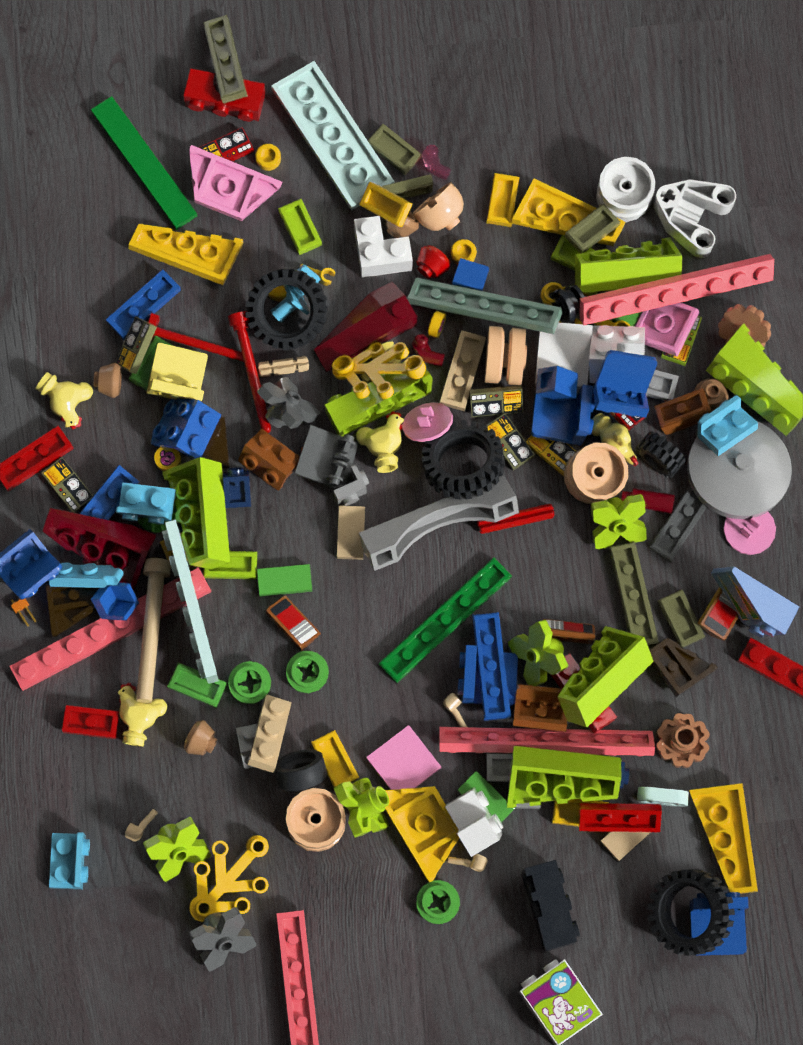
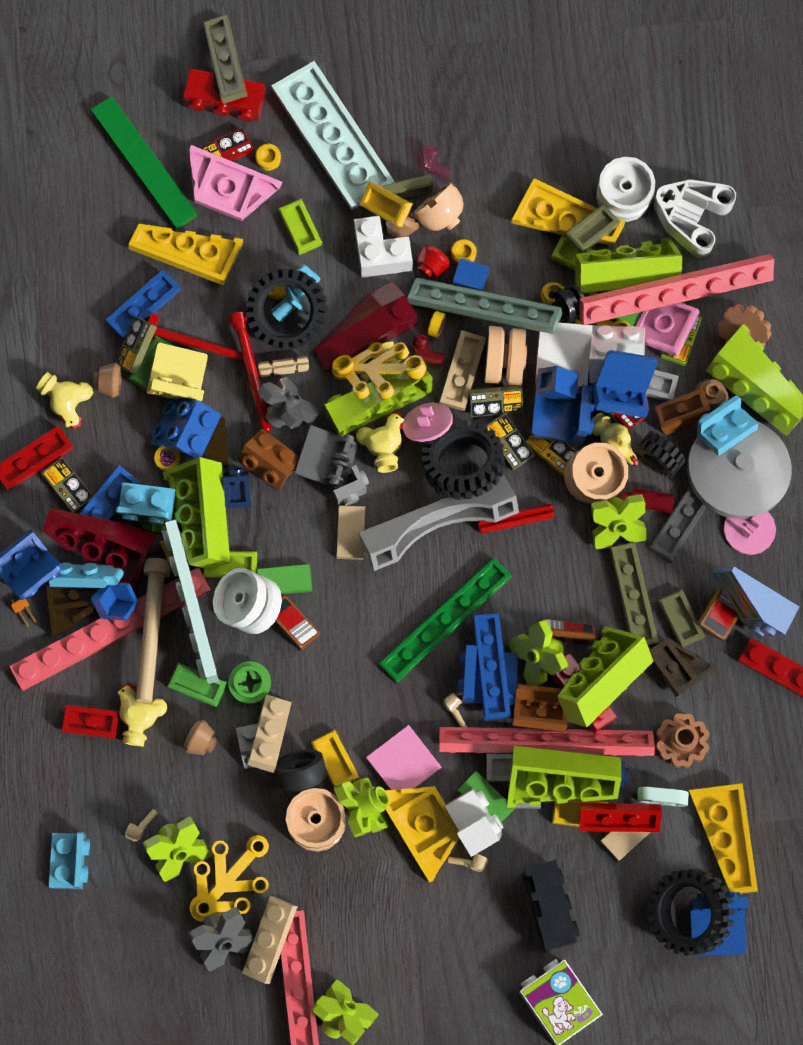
(247, 601): none -> white wheel
(269, 939): none -> tan plate
(303, 660): bright green gear -> none
(323, 281): yellow hand -> none
(342, 1015): none -> lime plant
(394, 149): olive tile -> none
(450, 905): bright green gear -> none
(502, 200): yellow tile -> none

